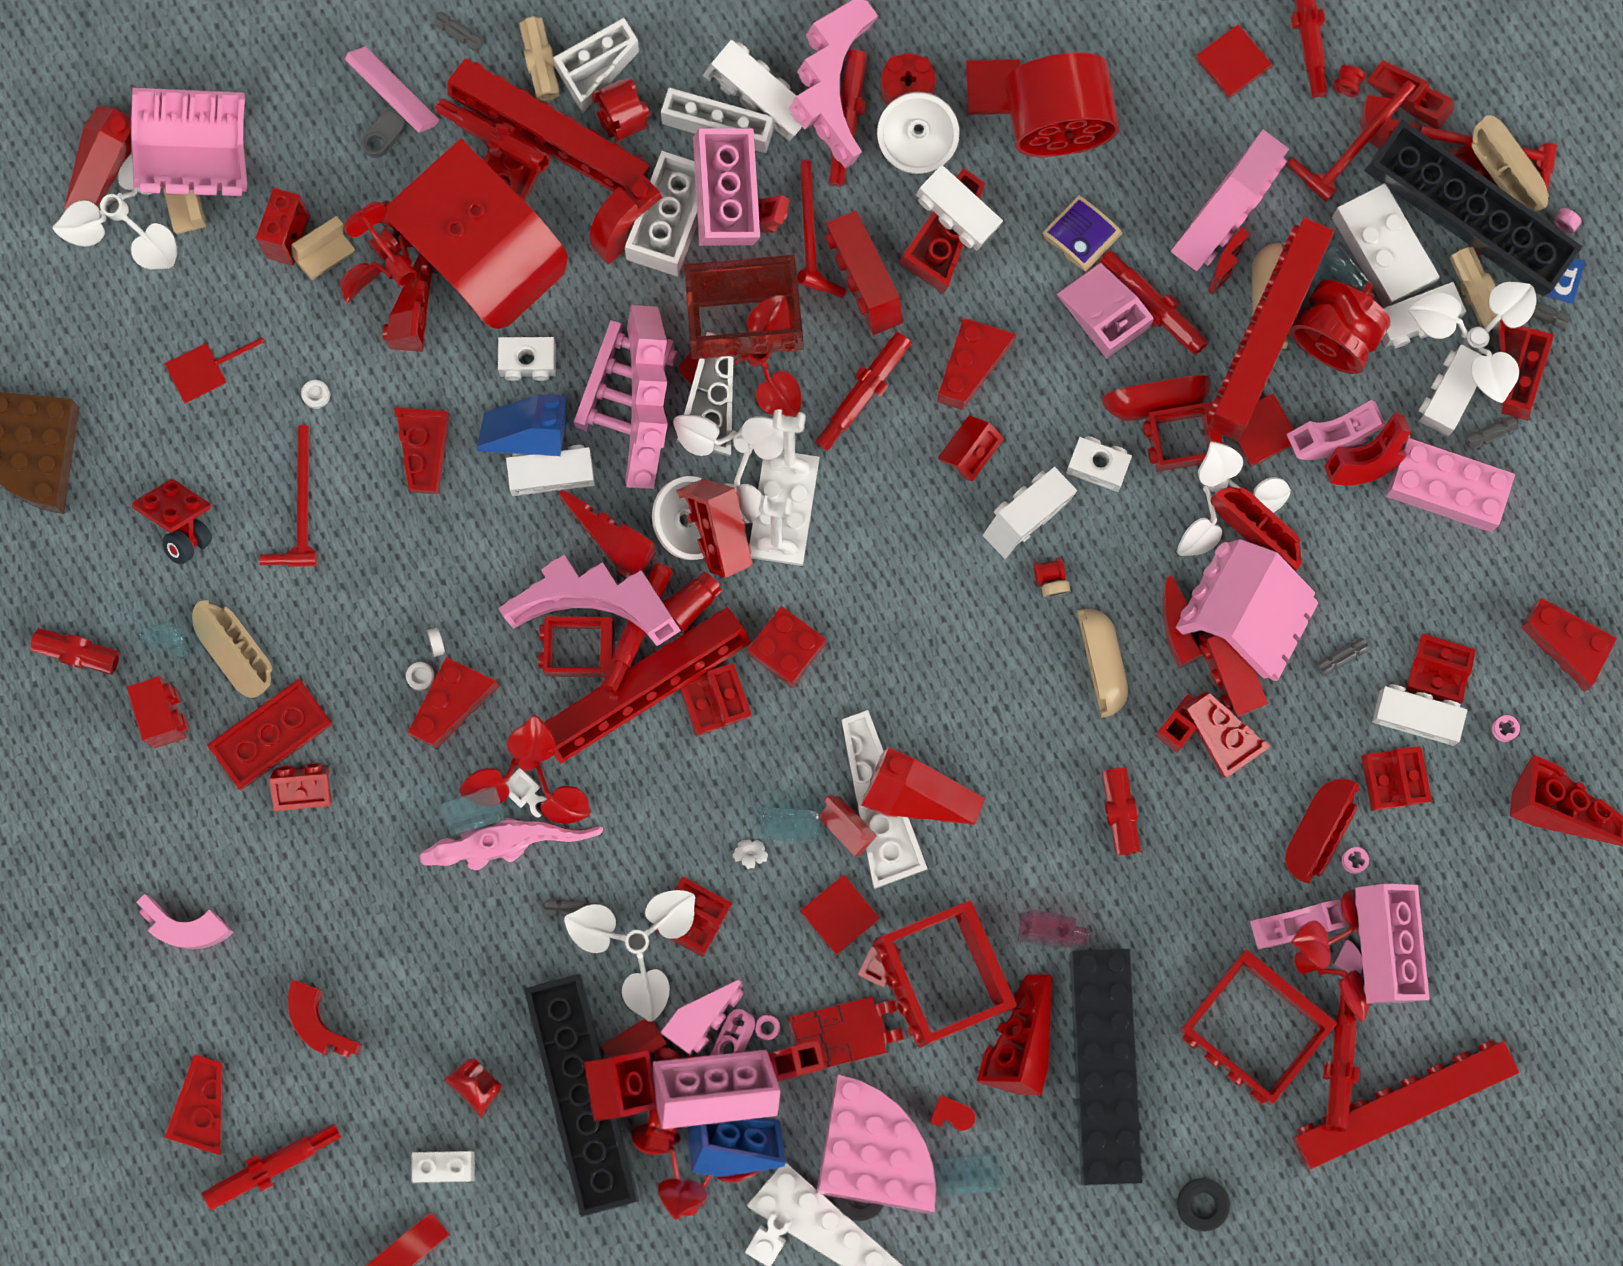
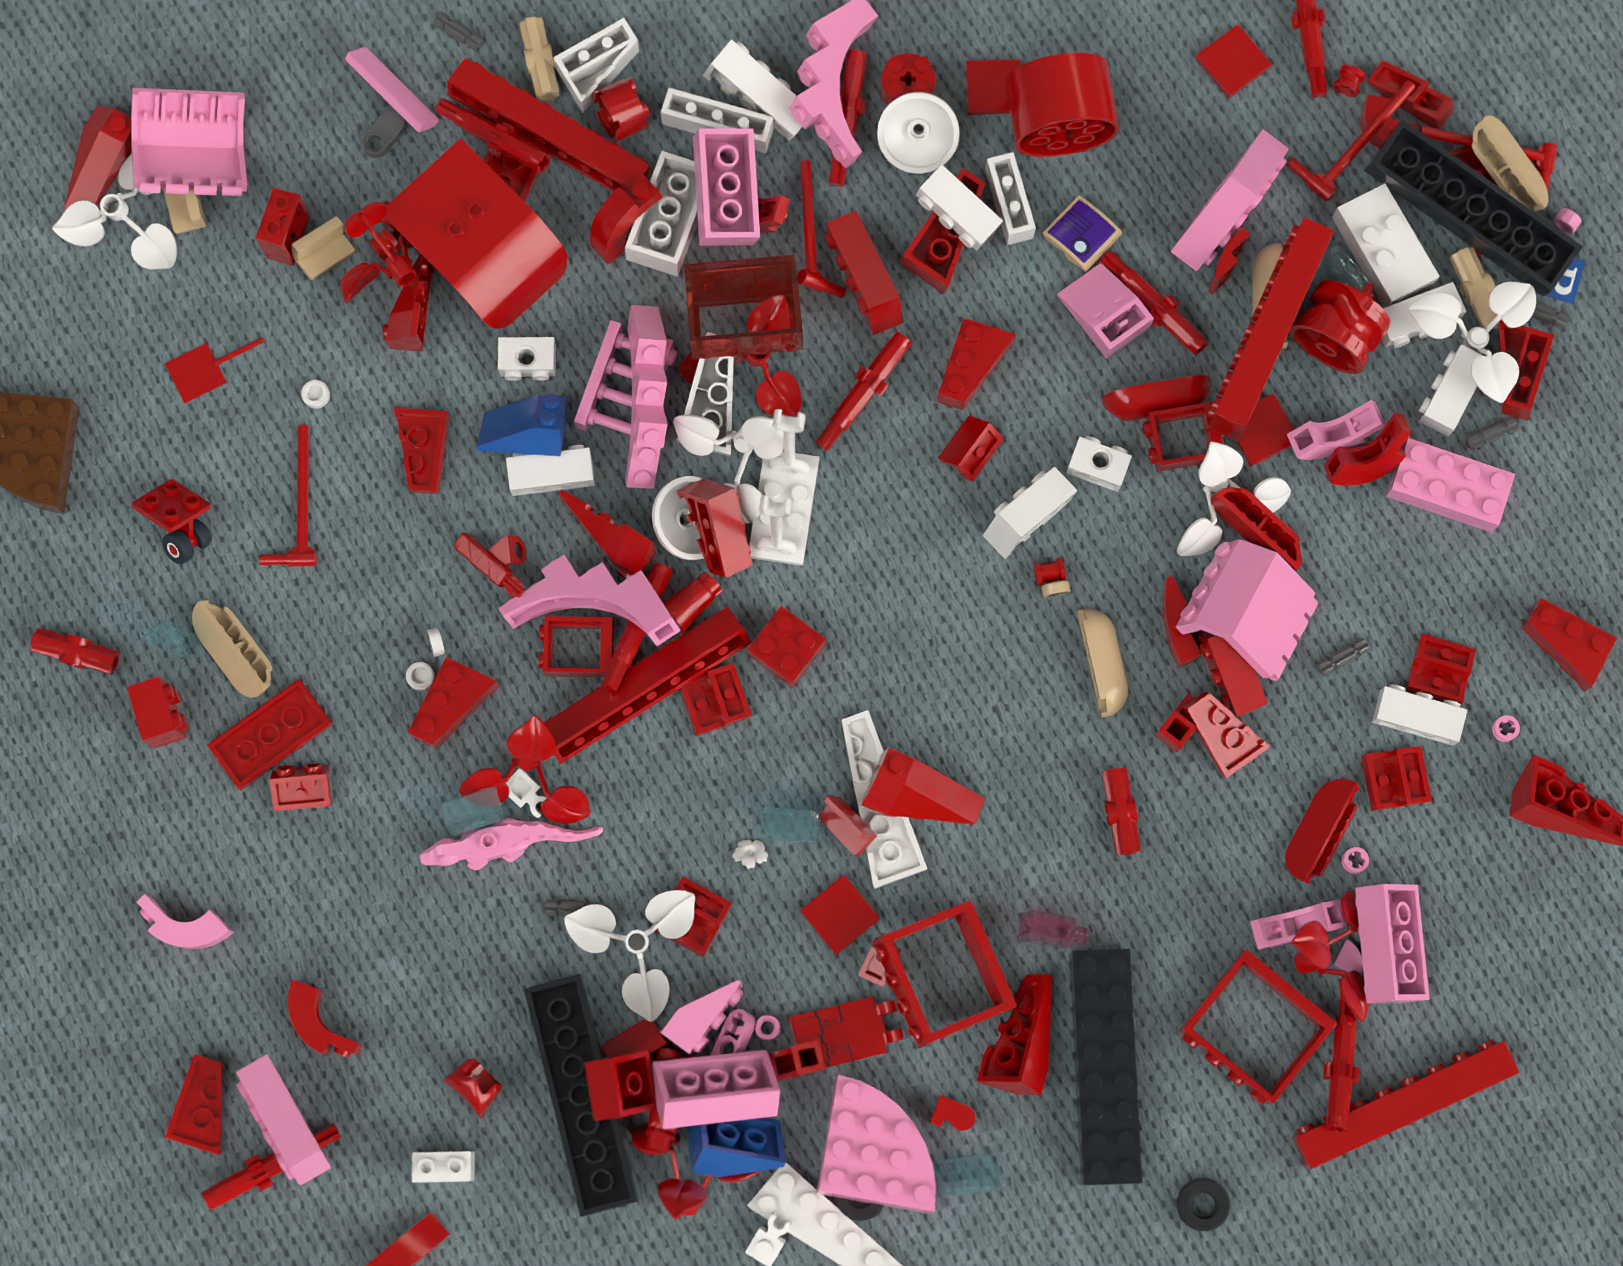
(281, 1121): none -> bright pink brick
(495, 561): none -> red piece
(1010, 198): none -> white brick

